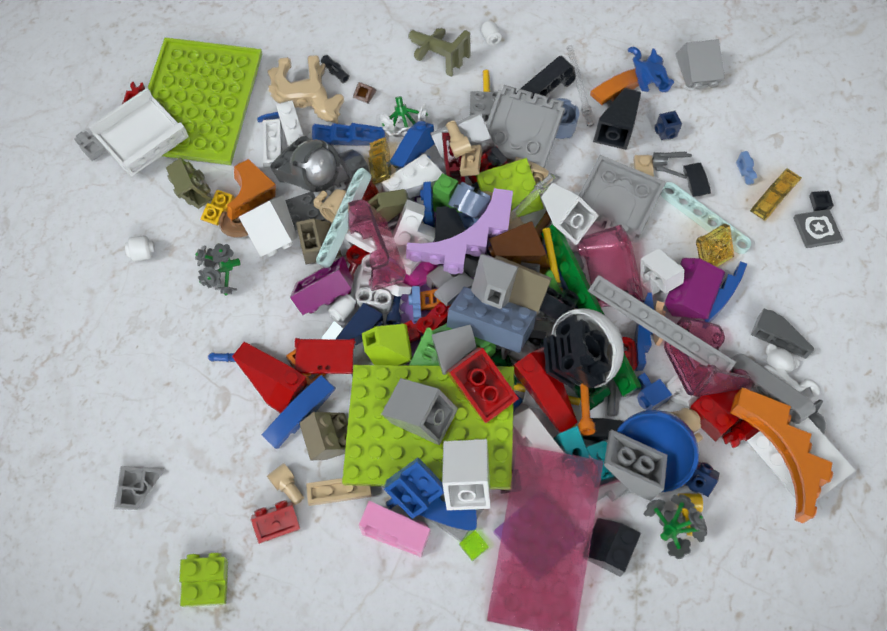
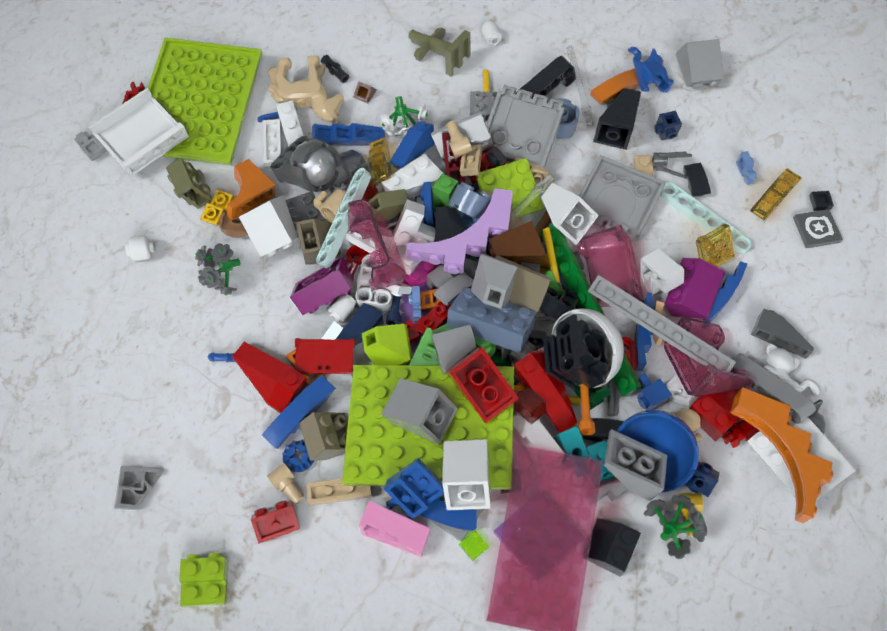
(293, 463): none -> blue gear
(530, 405): none -> clear red brick

